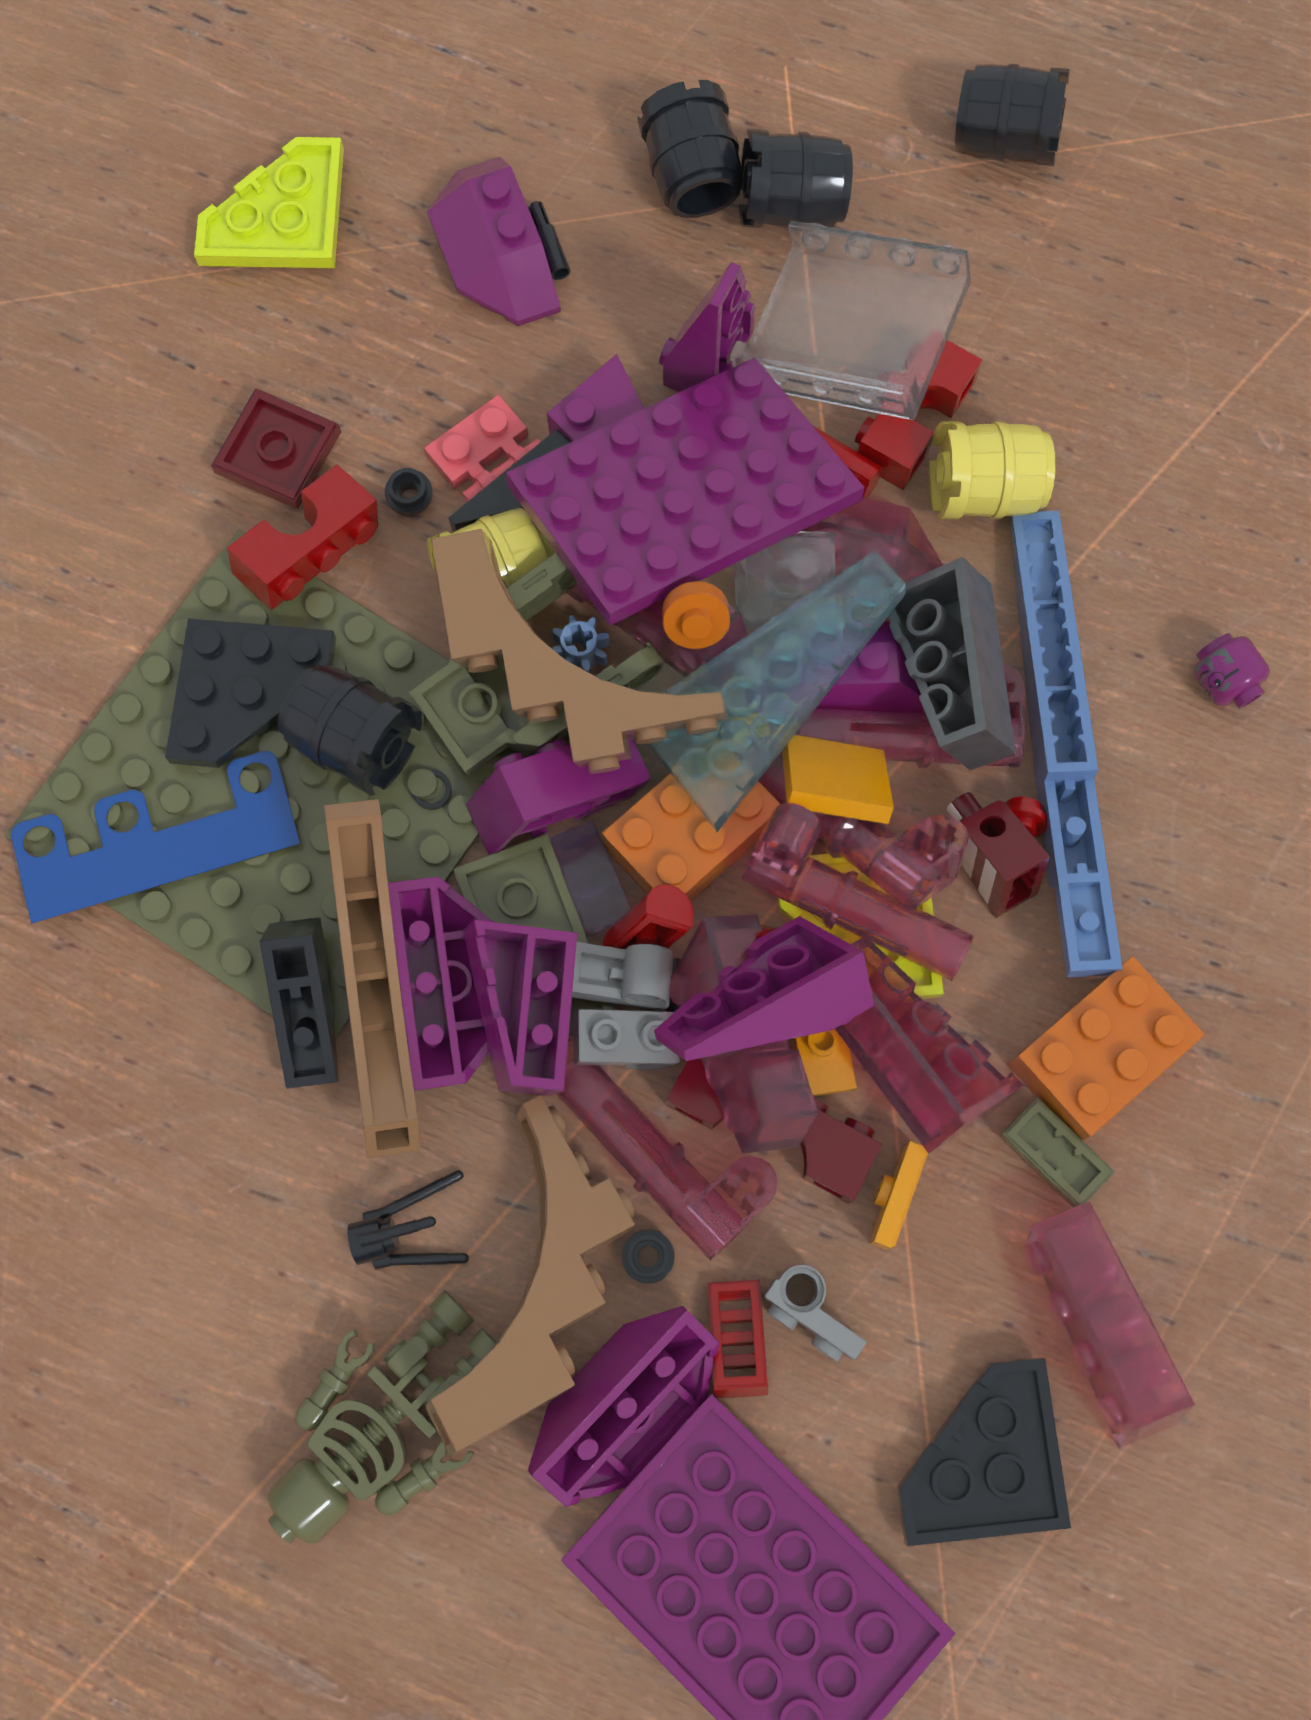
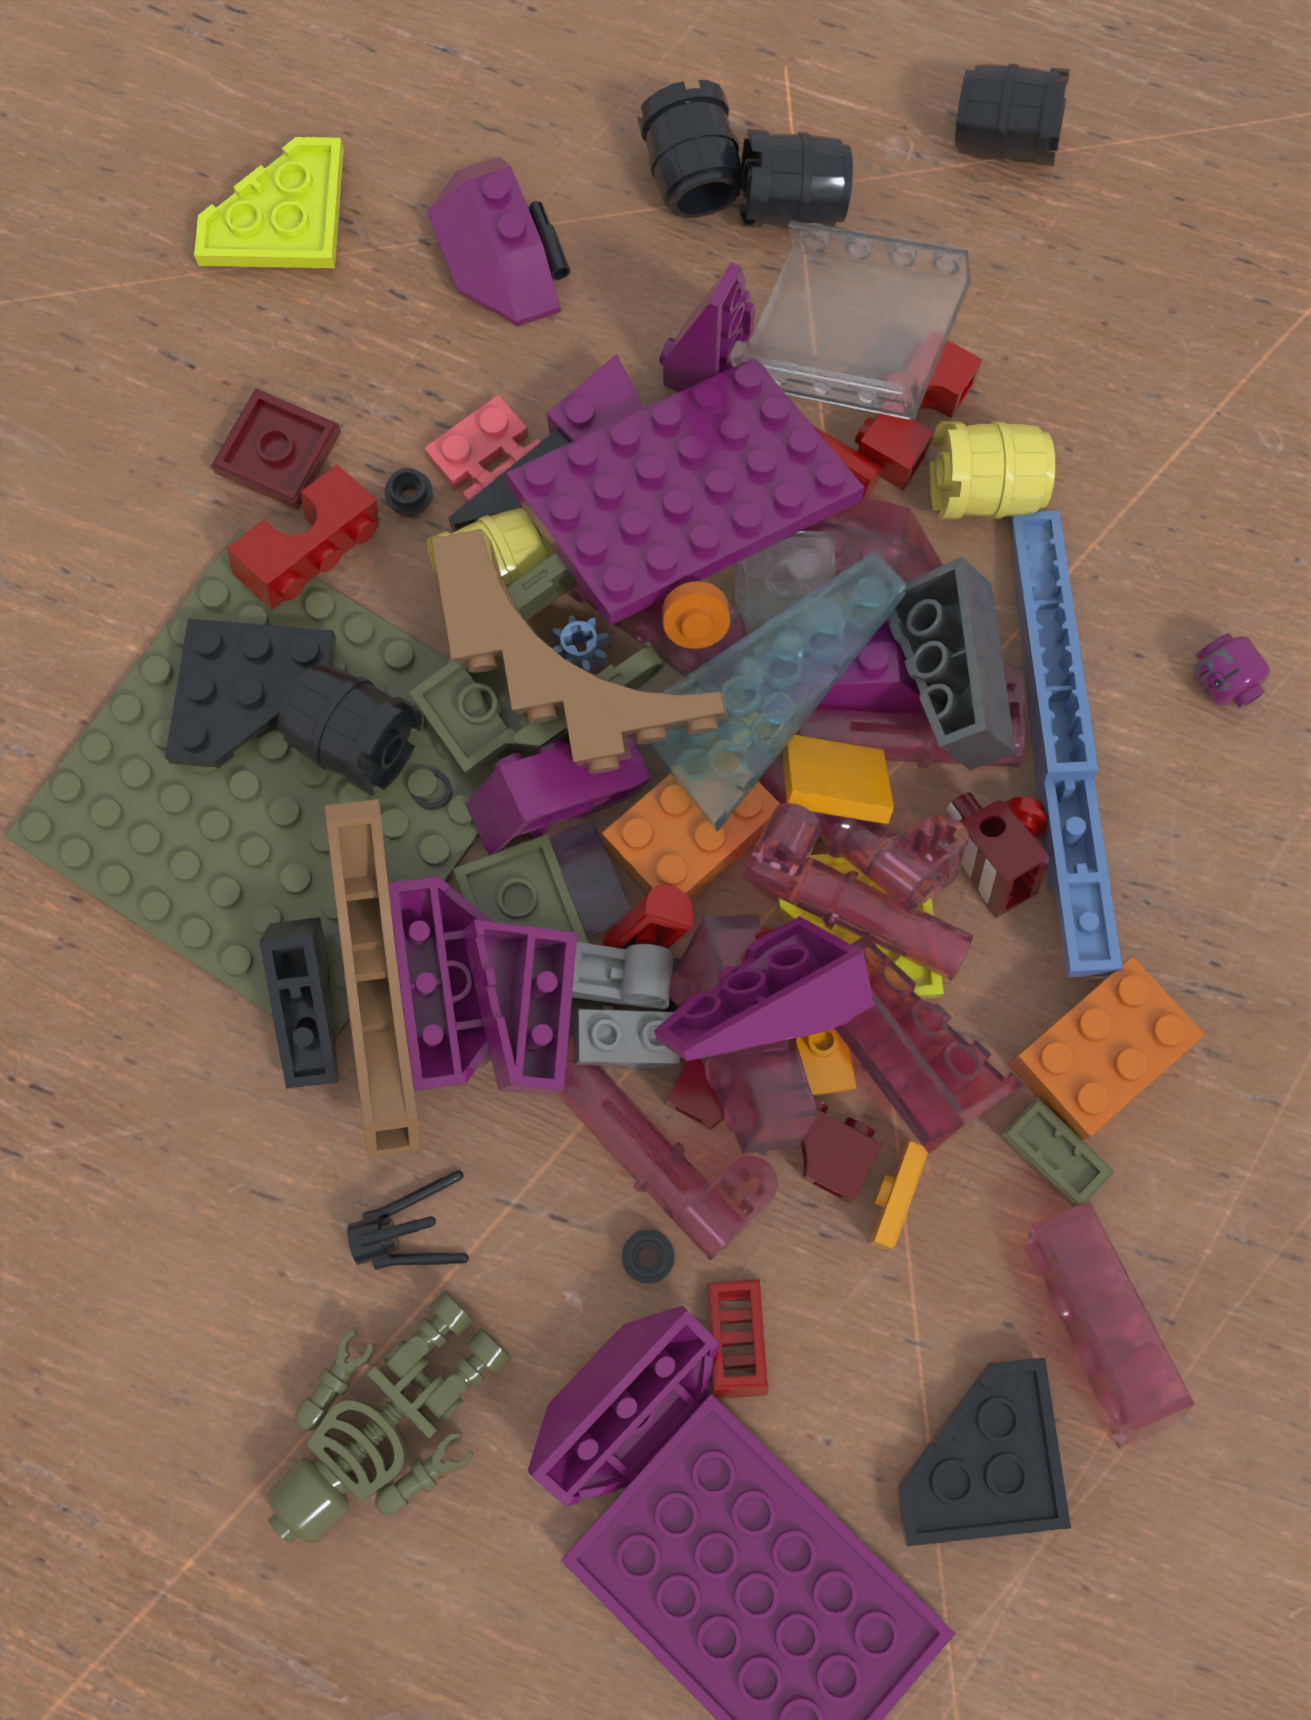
(149, 858): blue piece -> none
(525, 1364): medium nougat arch -> none
(831, 1336): light grey plate -> none

